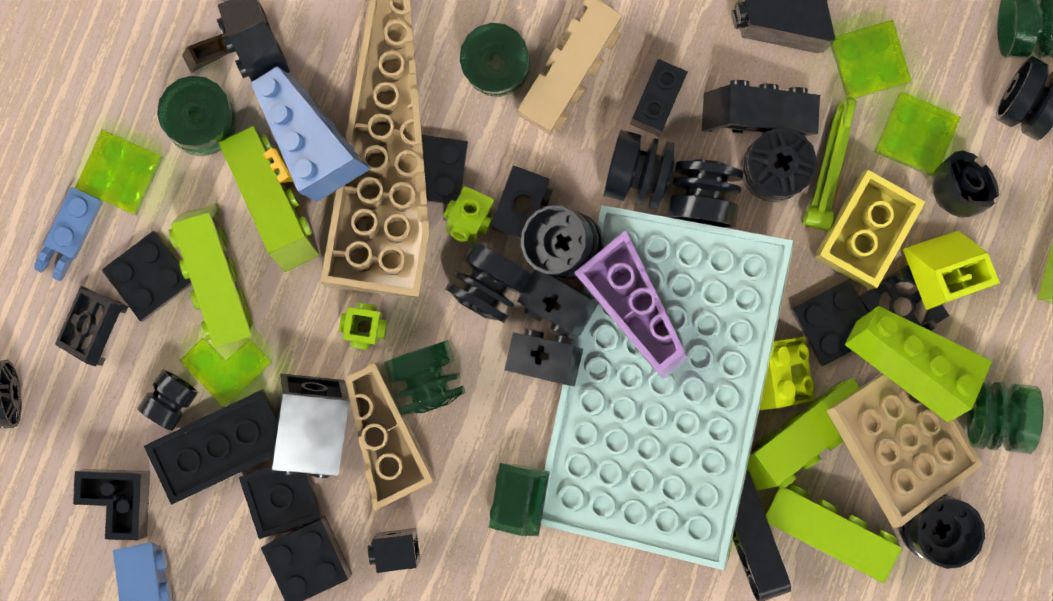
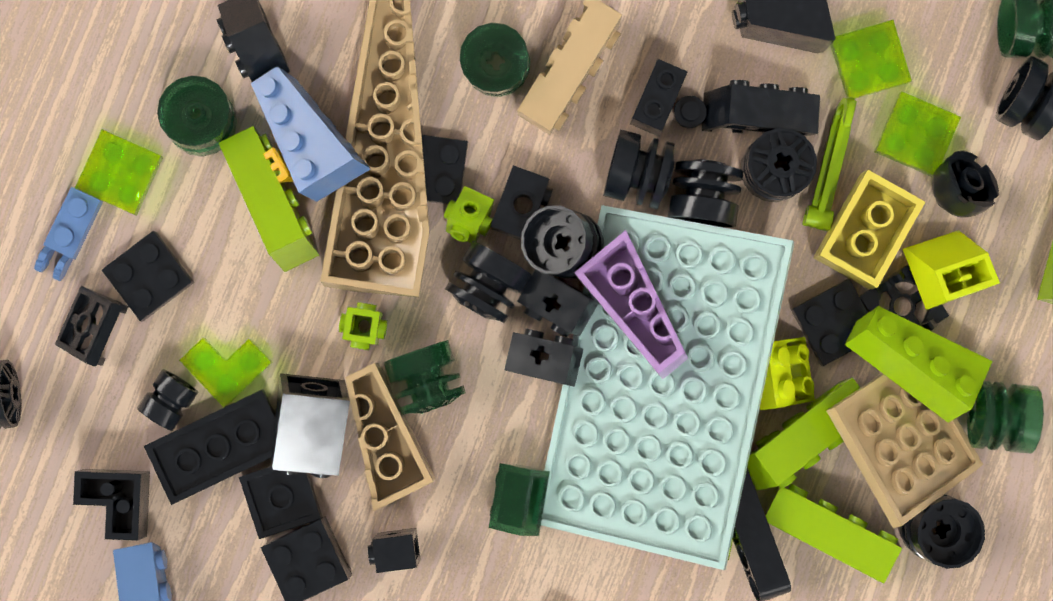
(204, 52): dark brown piece -> none
(211, 276): lime wedge -> none
(690, 112): none -> black plate

